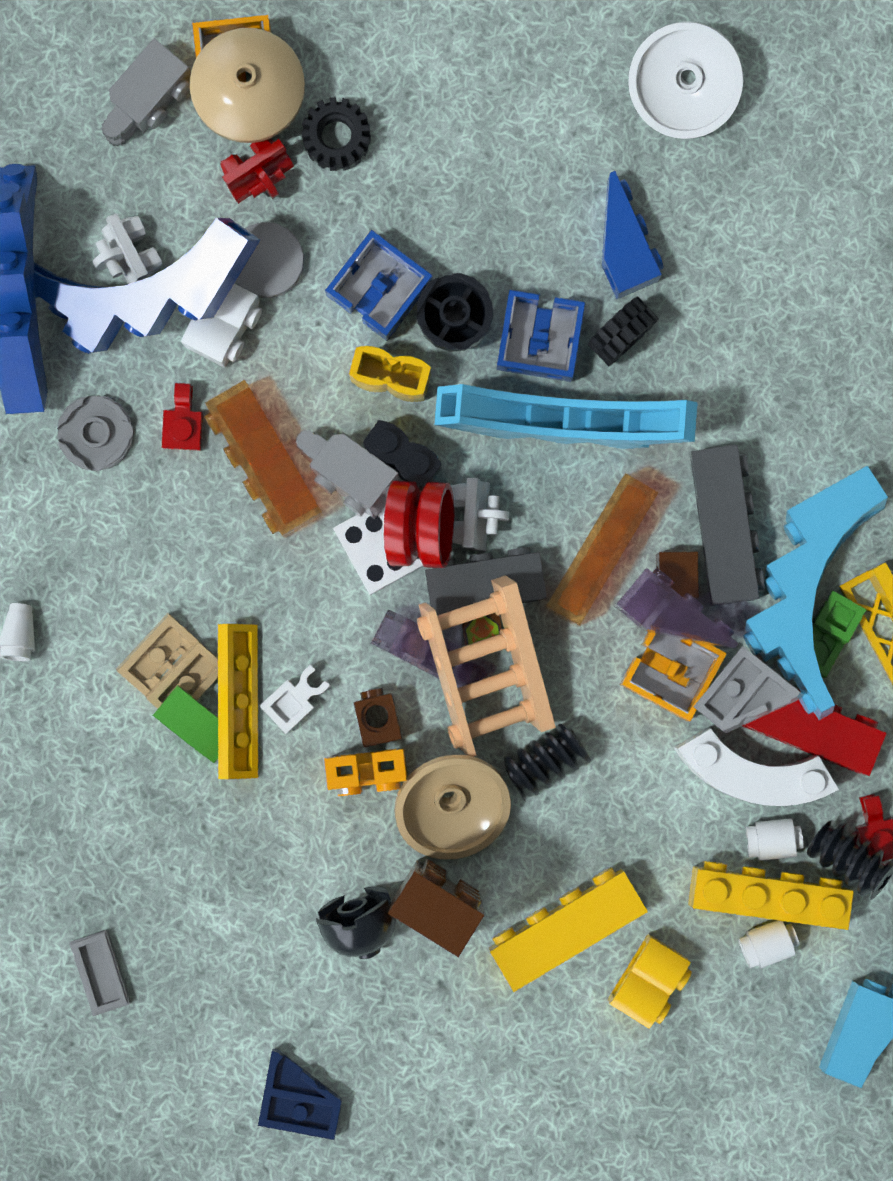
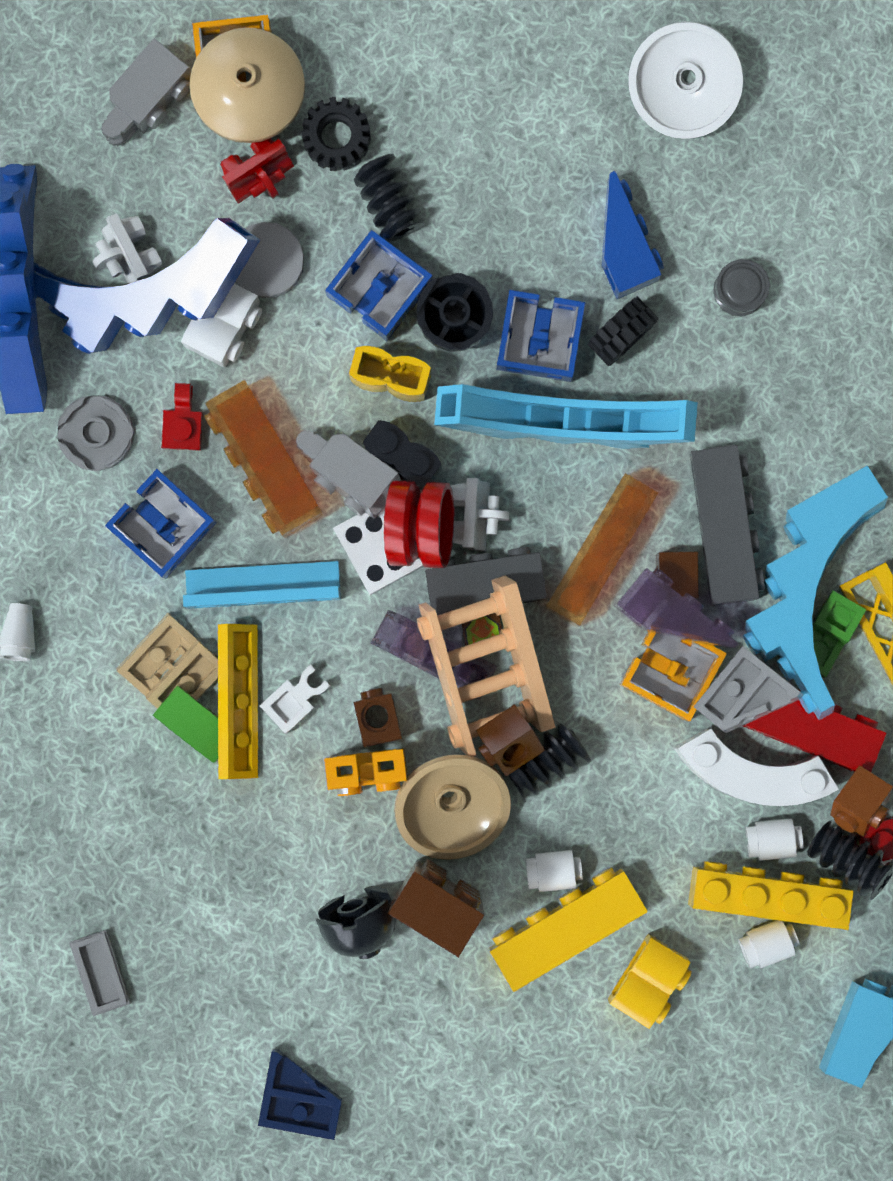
(162, 526): none -> piece
(262, 585): none -> medium azure fence
(387, 199): none -> black piece
(508, 741): none -> reddish brown brick
(553, 871): none -> white brick
(741, 287): none -> dark grey wheel
(861, 802): none -> dark orange brick

